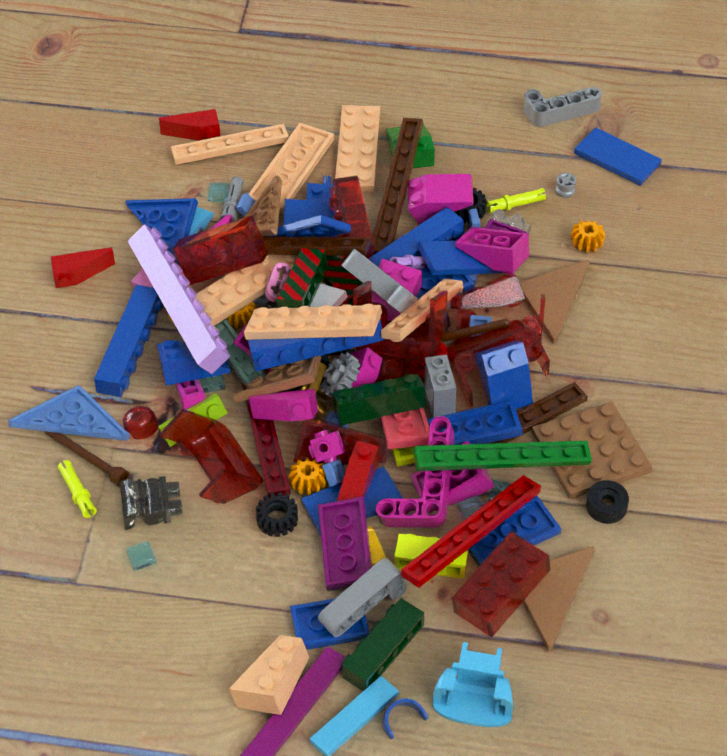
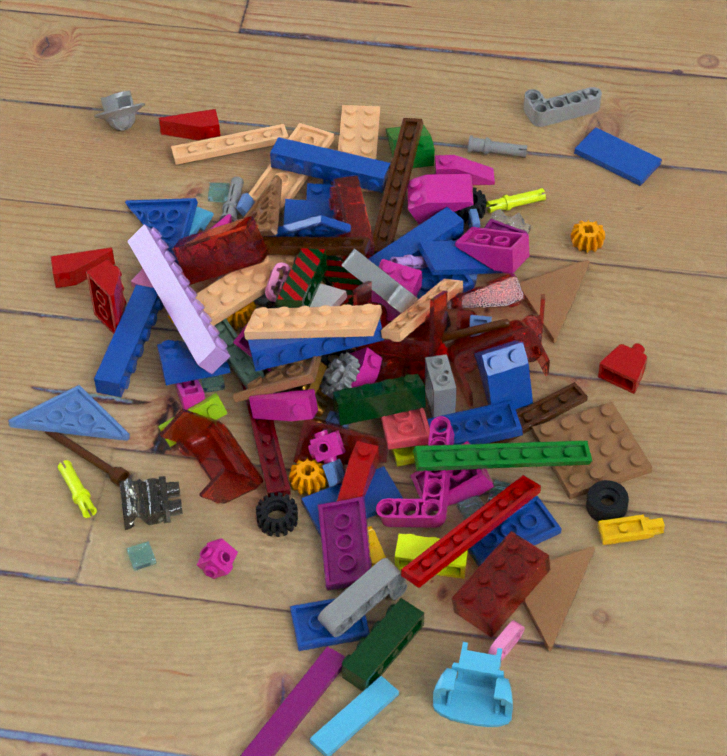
(107, 294): none -> red slope
(119, 110): none -> light grey helmet
(140, 422): clear red hair -> none
(217, 558): none -> dark pink brick
(271, 677): light nougat wedge -> none
(329, 164): none -> blue brick
(402, 702): blue helmet -> none
(455, 164): none -> dark pink slope
(486, 146): none -> light grey pin
(507, 639): none -> bright pink beam
(565, 185): light grey wheel -> none
(624, 367): none -> red torso
(629, 529): none -> yellow hinge

